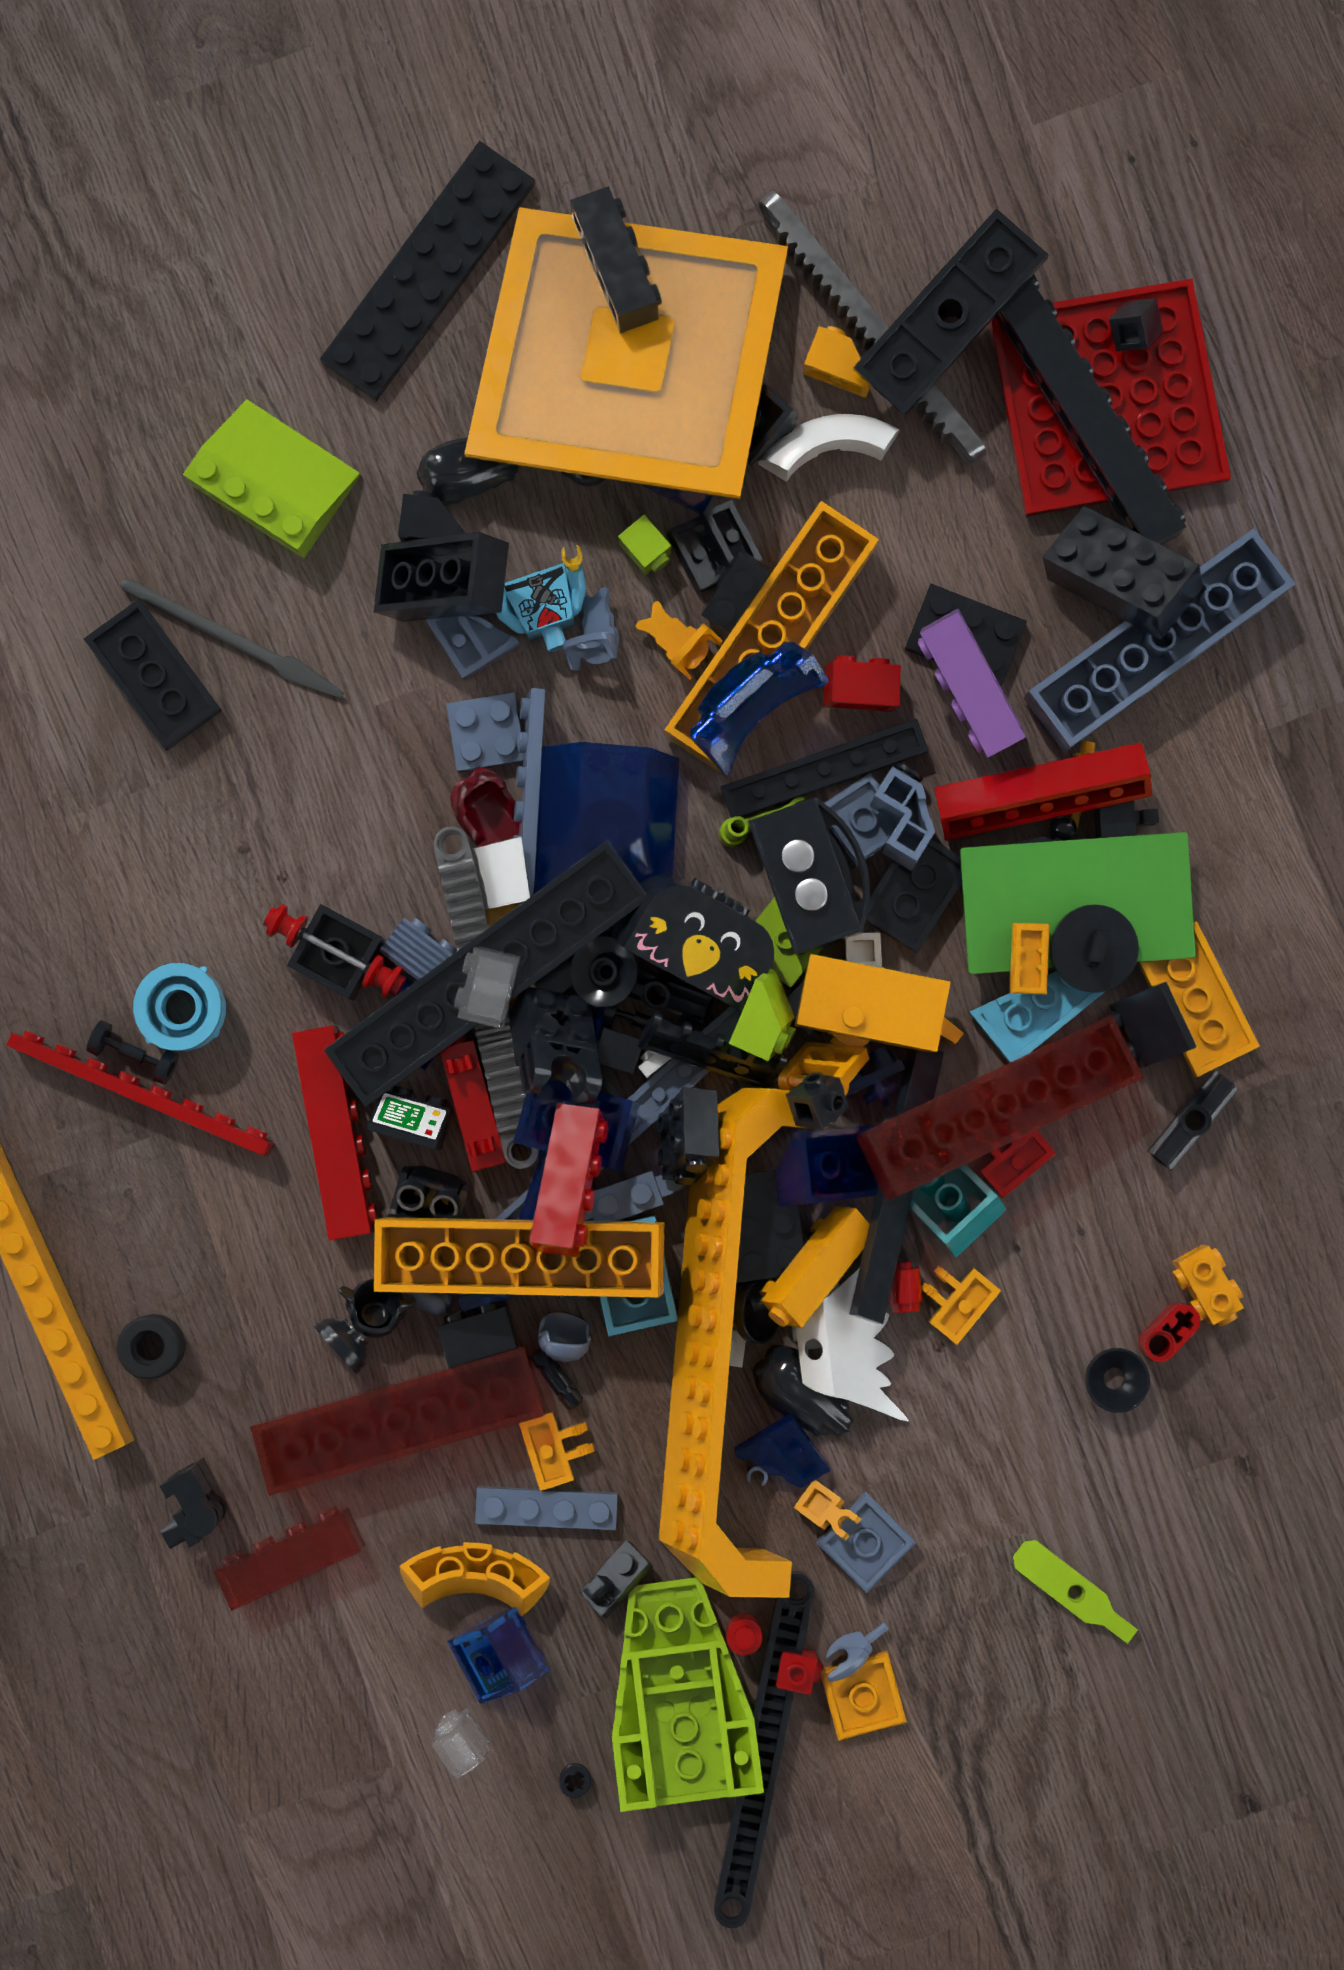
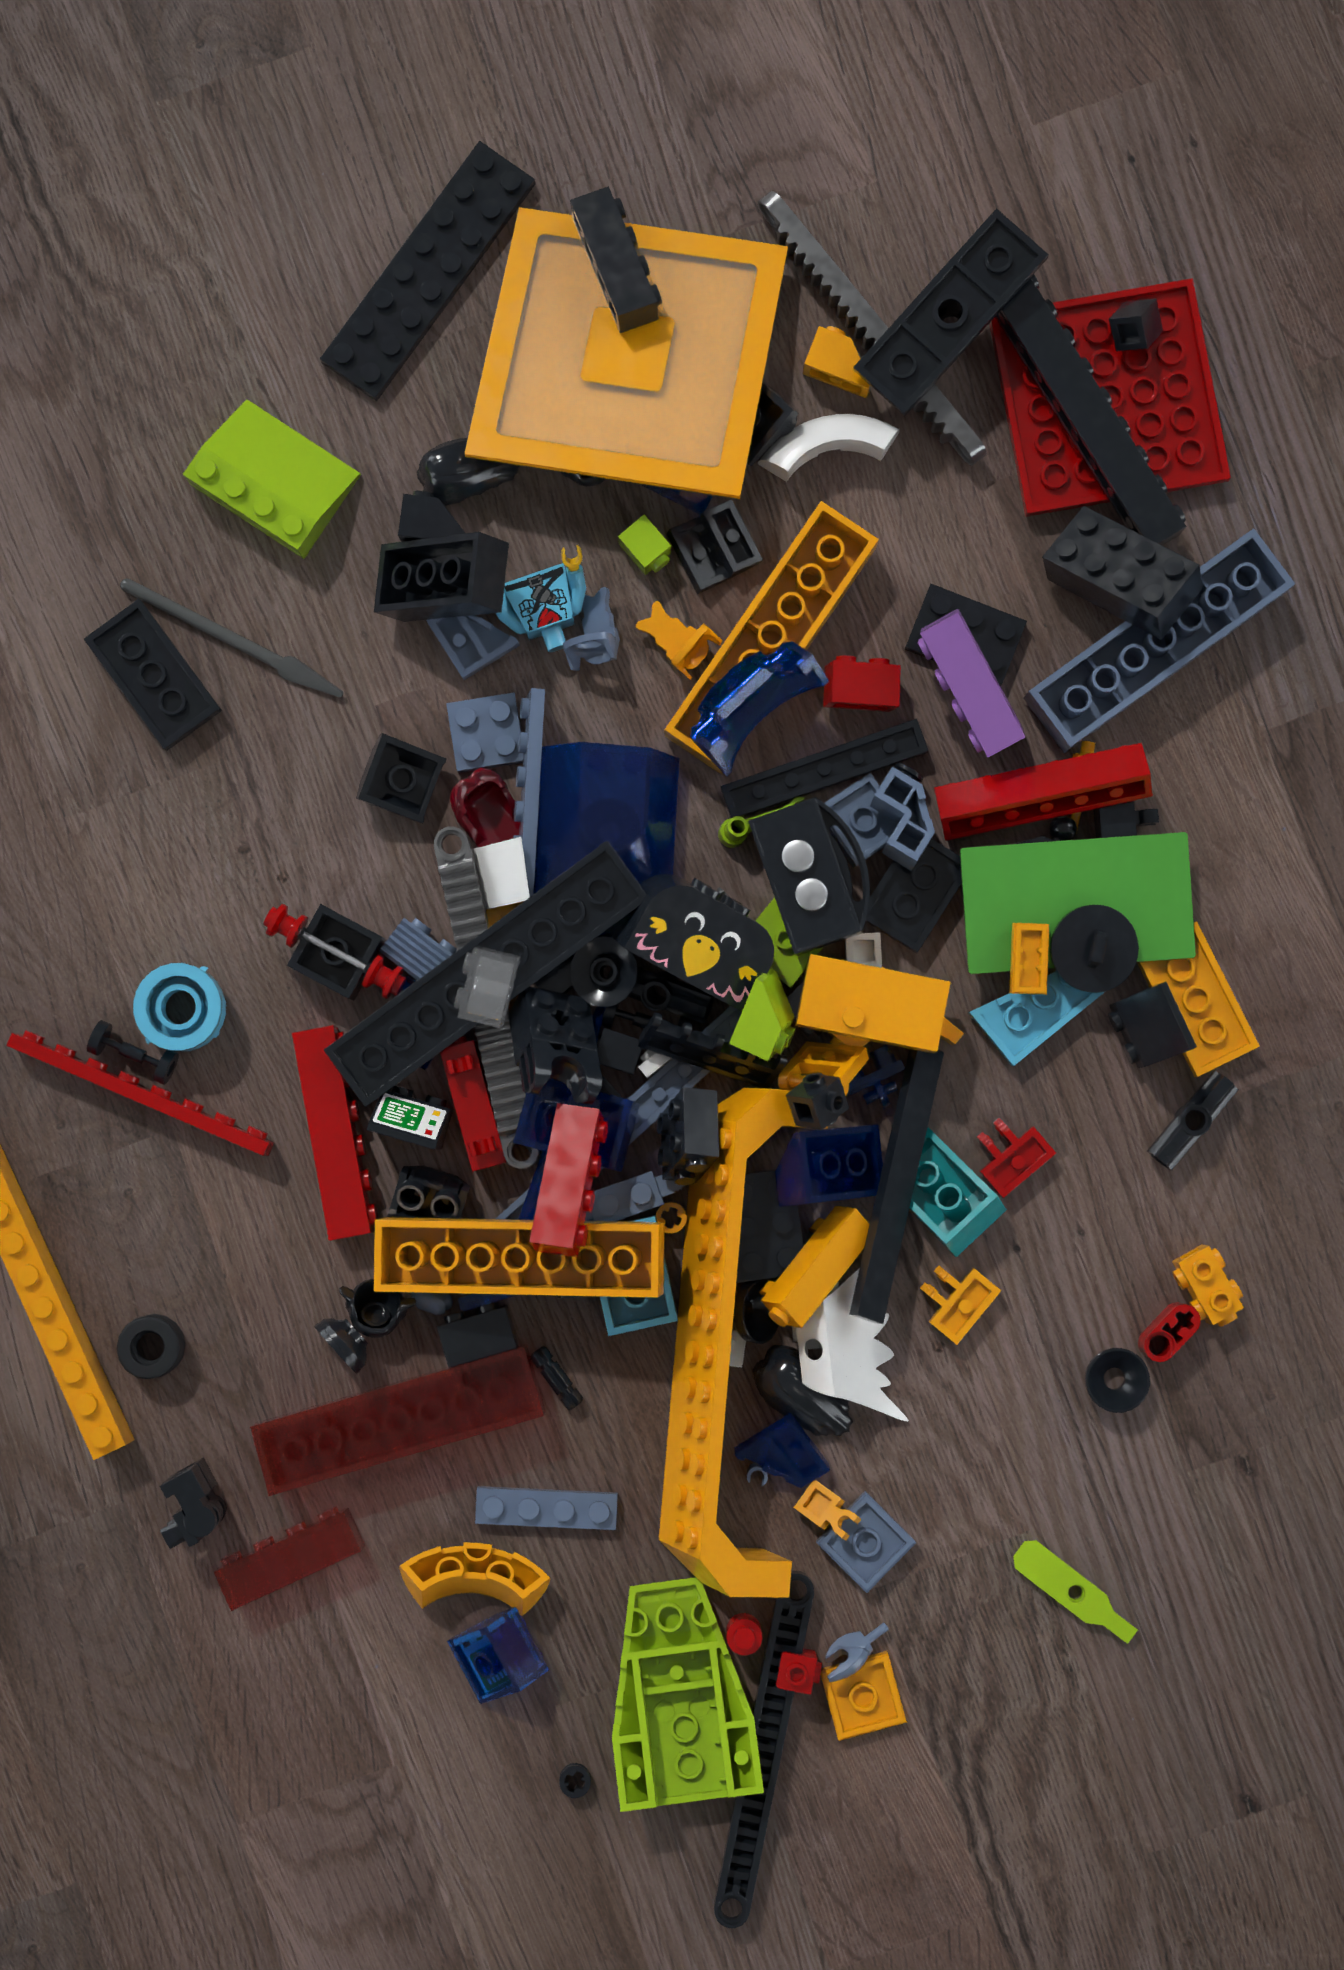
(400, 778): none -> black slope
(460, 1742): clear brick -> none
(548, 1452): light orange hinge -> none
(564, 1336): sand blue hair -> none
(616, 1579): black hinge -> none
(680, 1213): none -> light orange bush
(735, 591): black brick -> none
(906, 1288): red brick -> none
(999, 1107): clear red brick -> none

